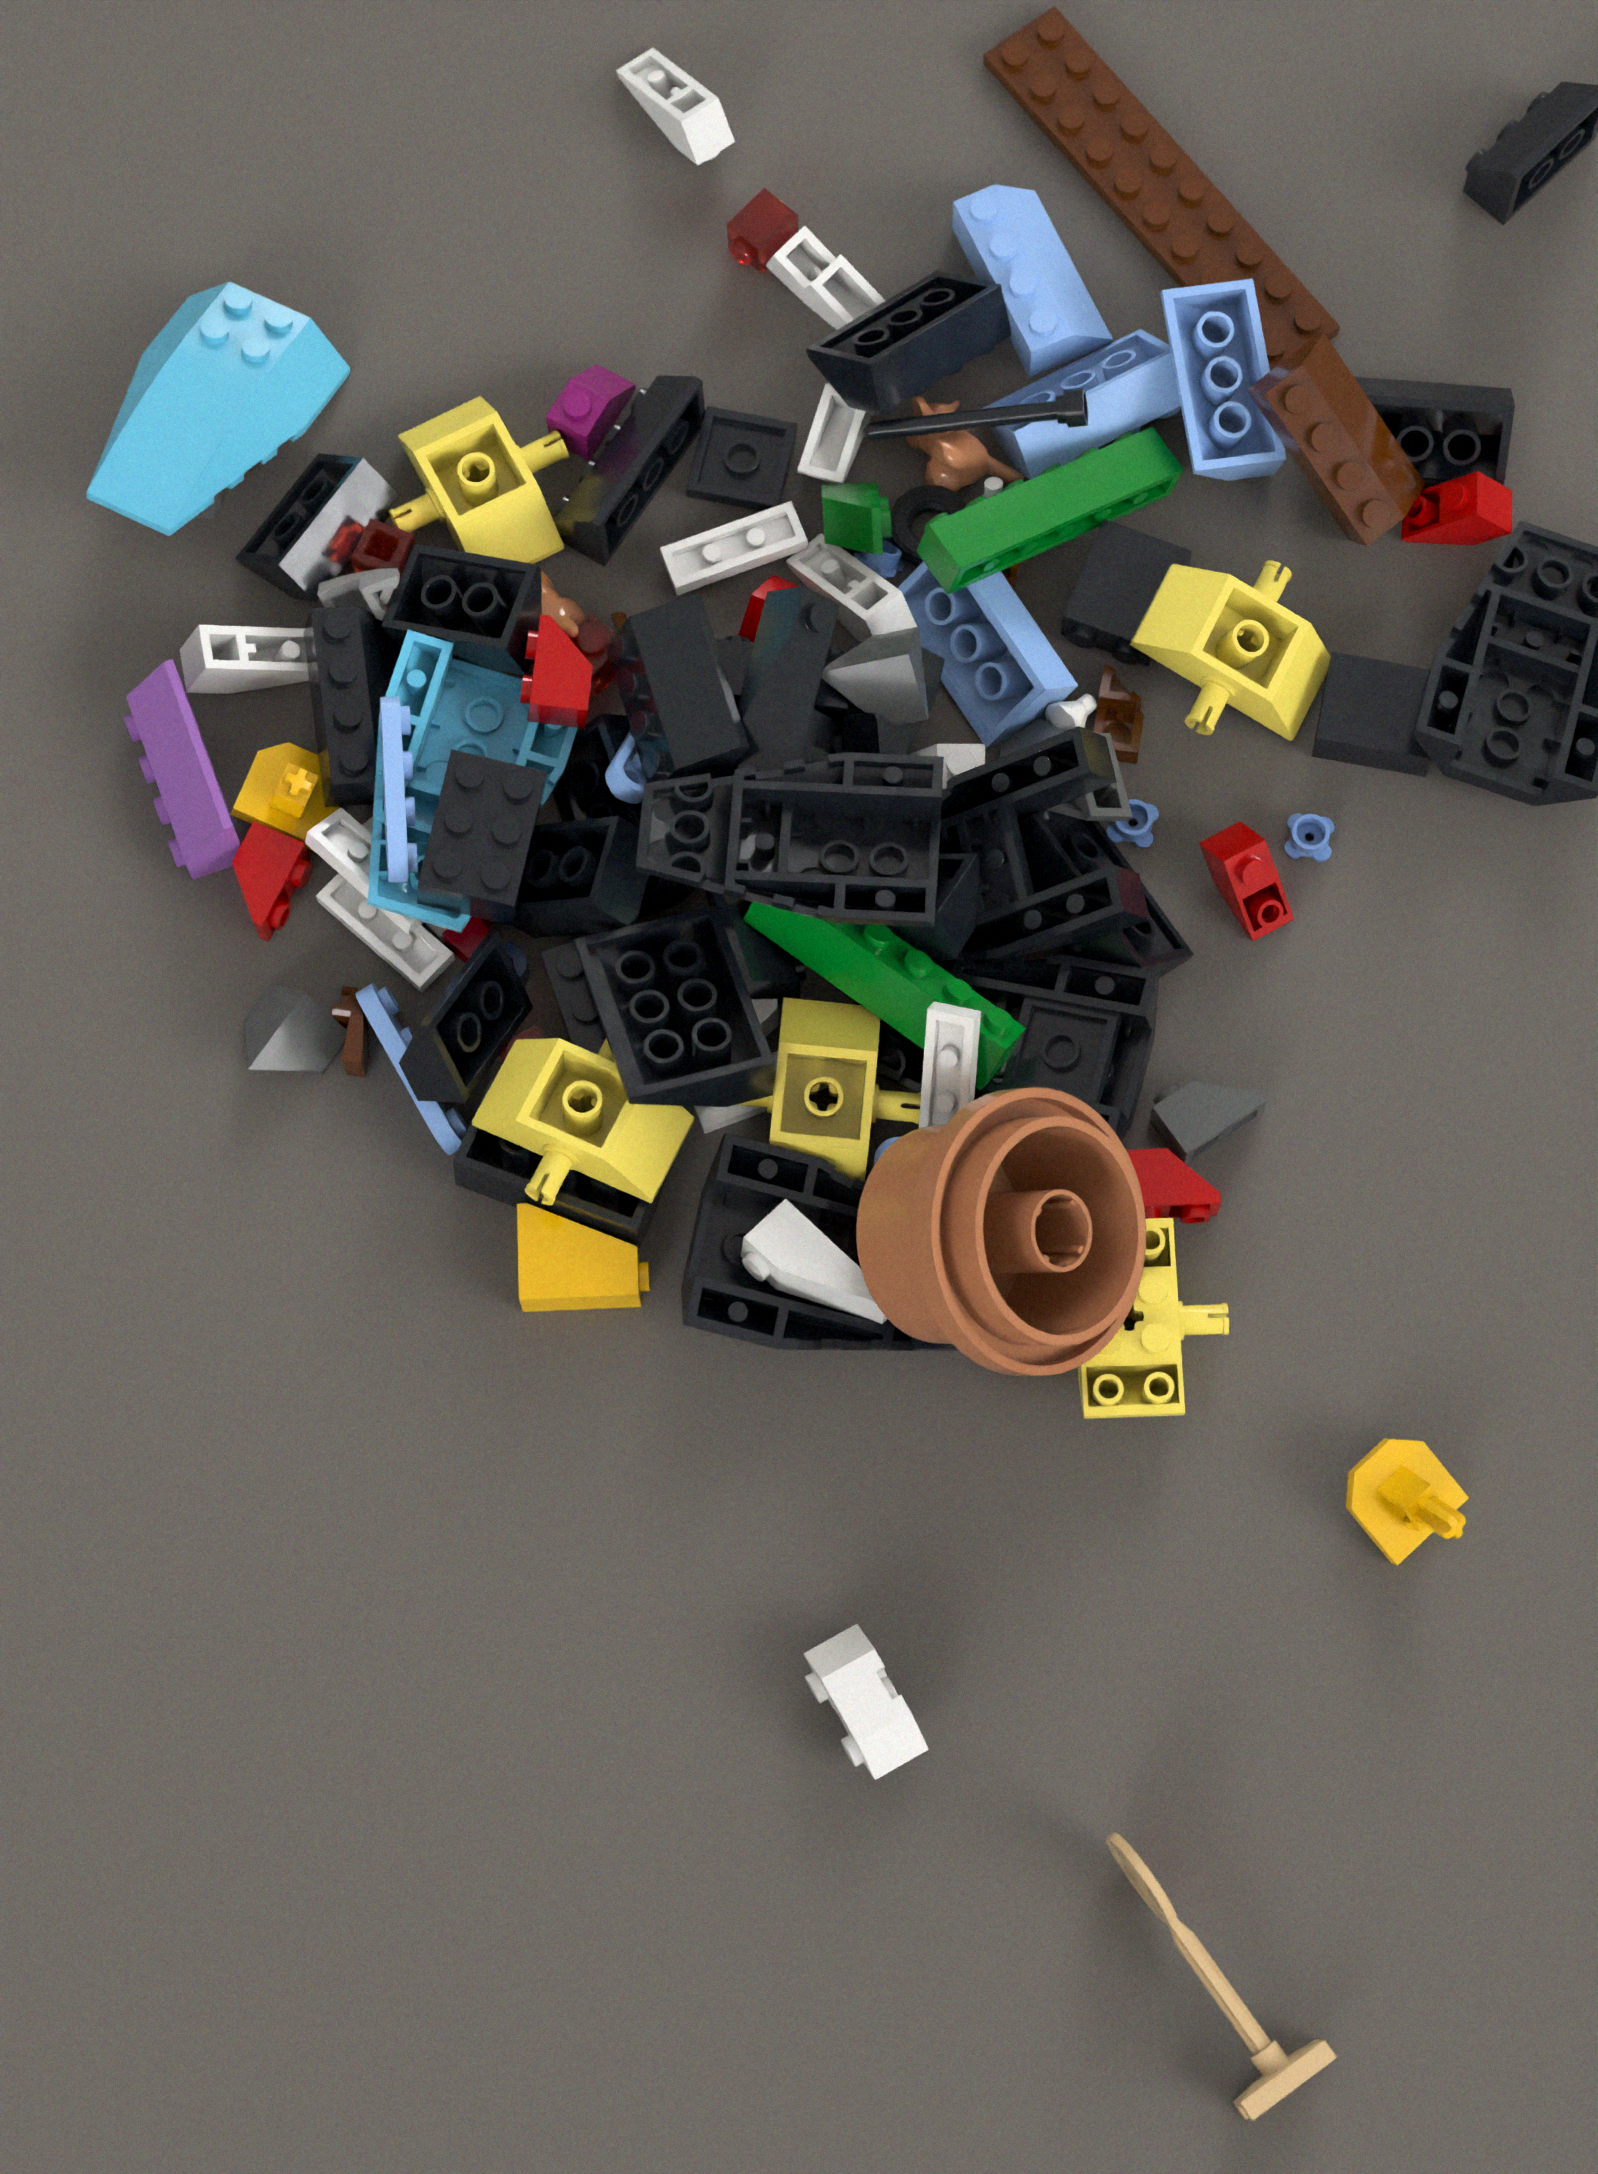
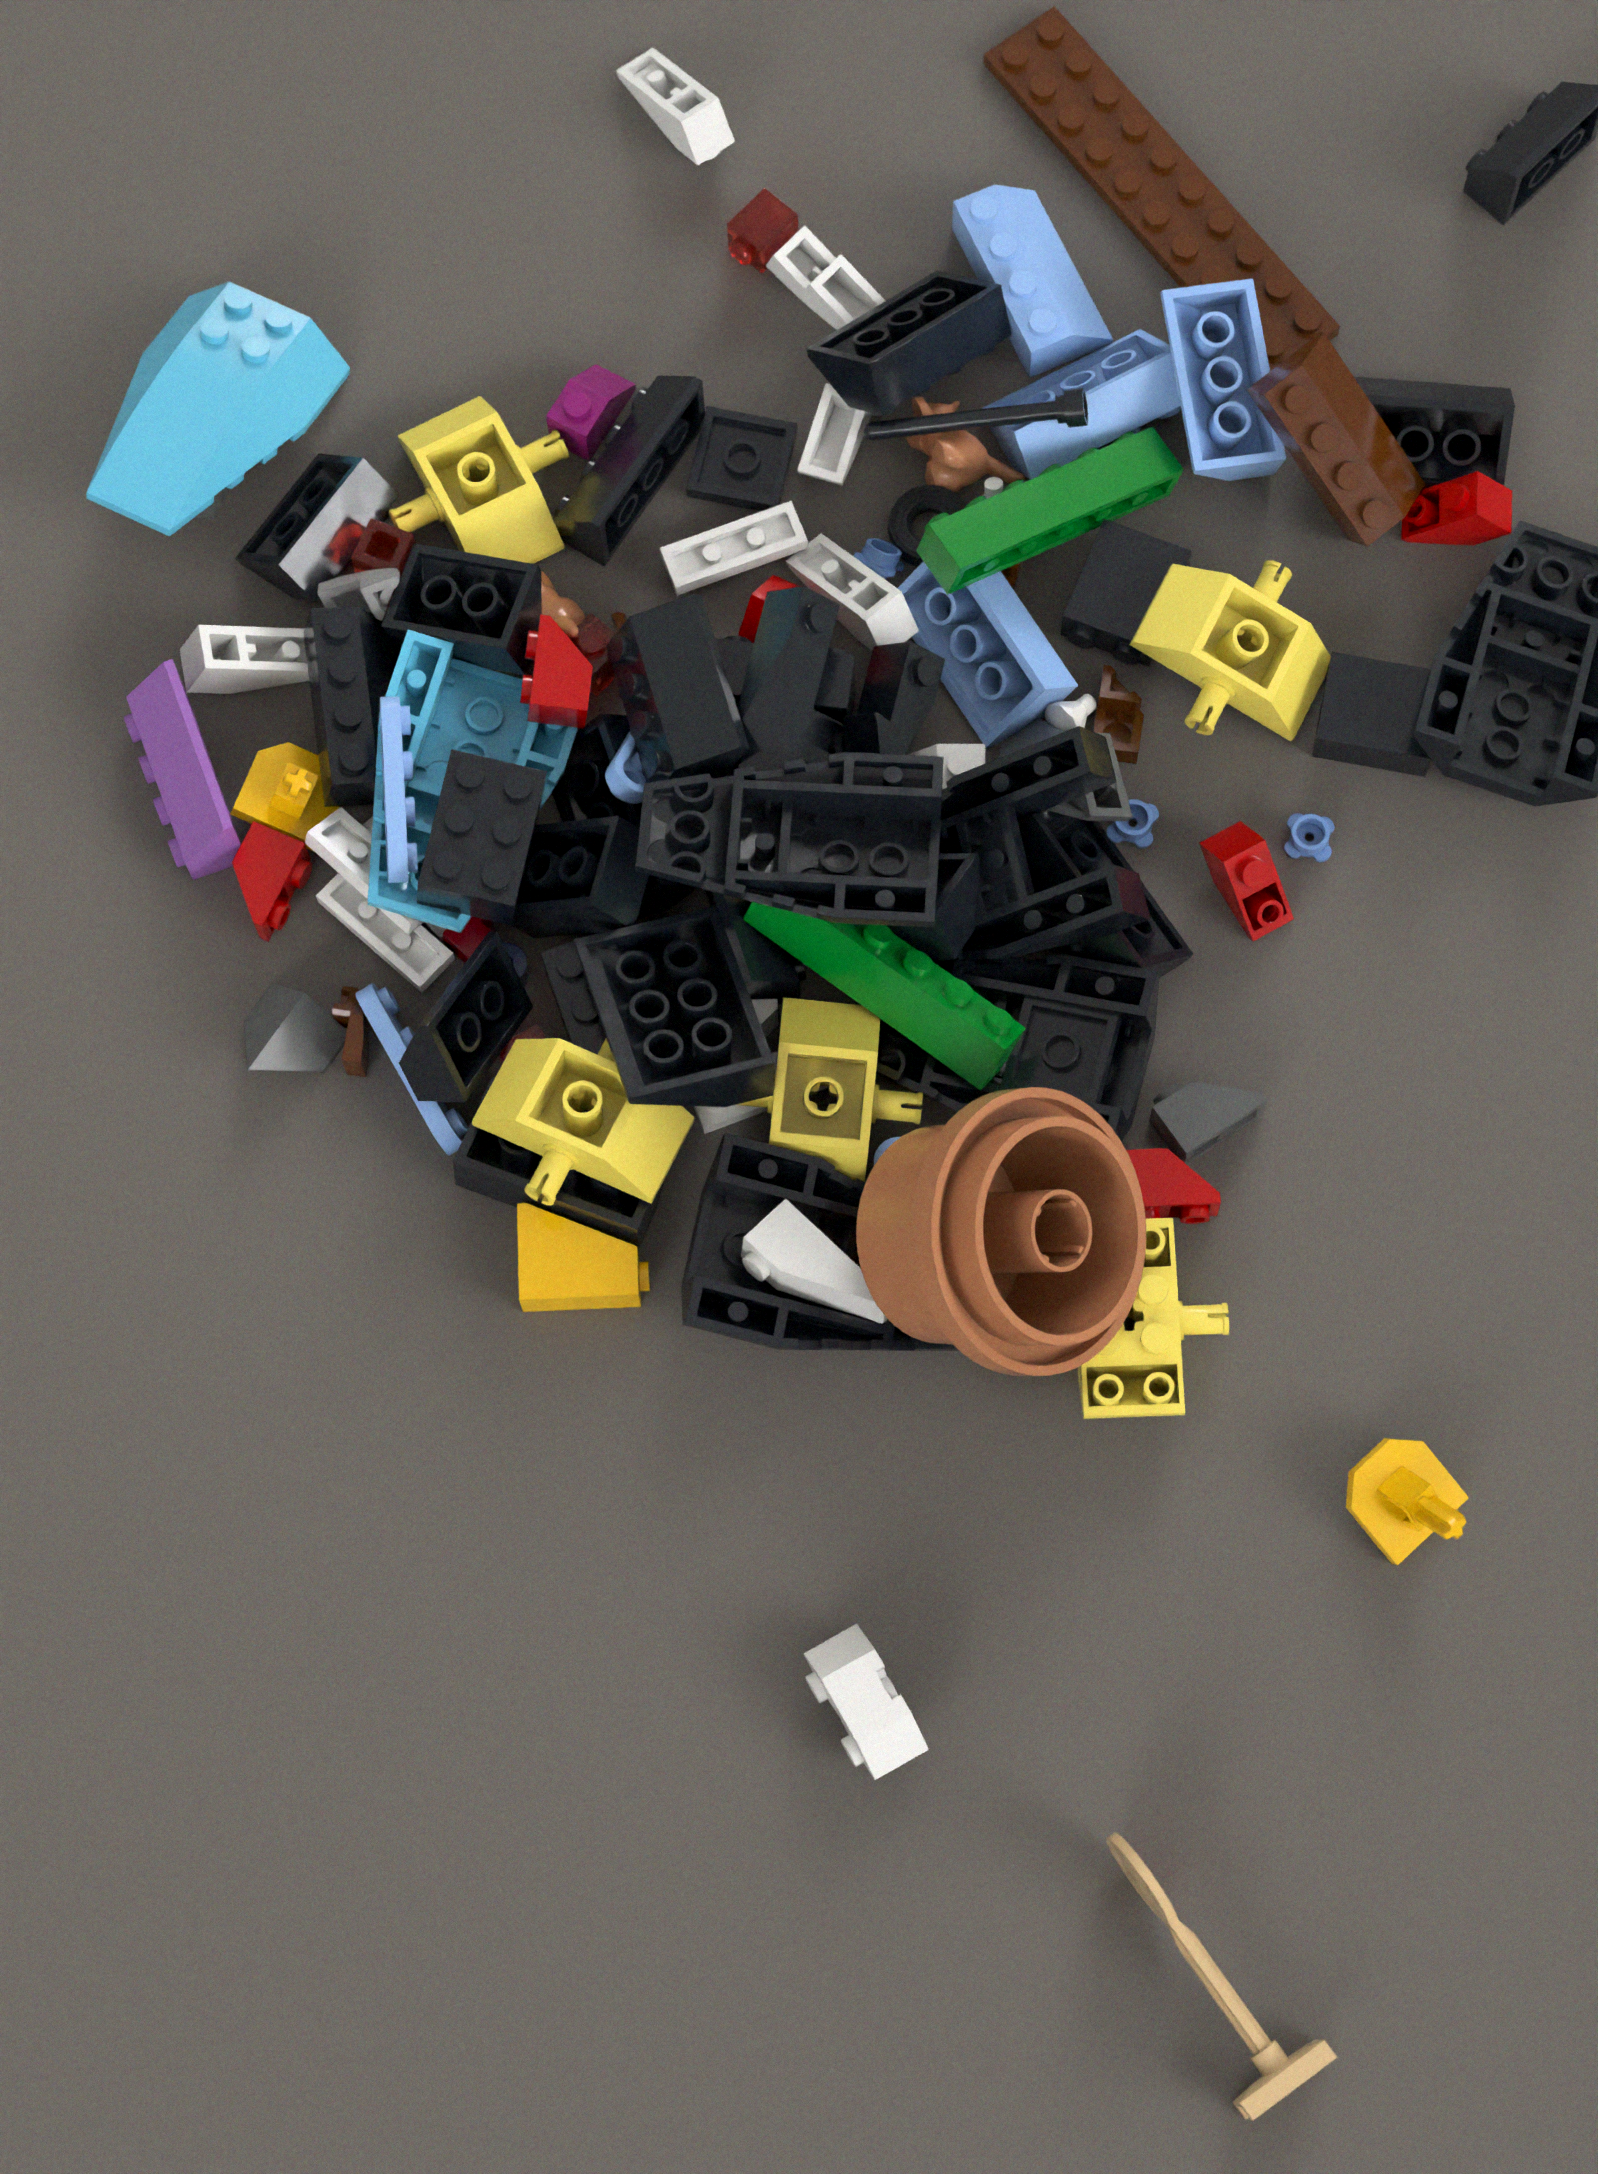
(855, 516): green slope -> none
(884, 676): dark grey slope -> none
(948, 1062): white plate -> none

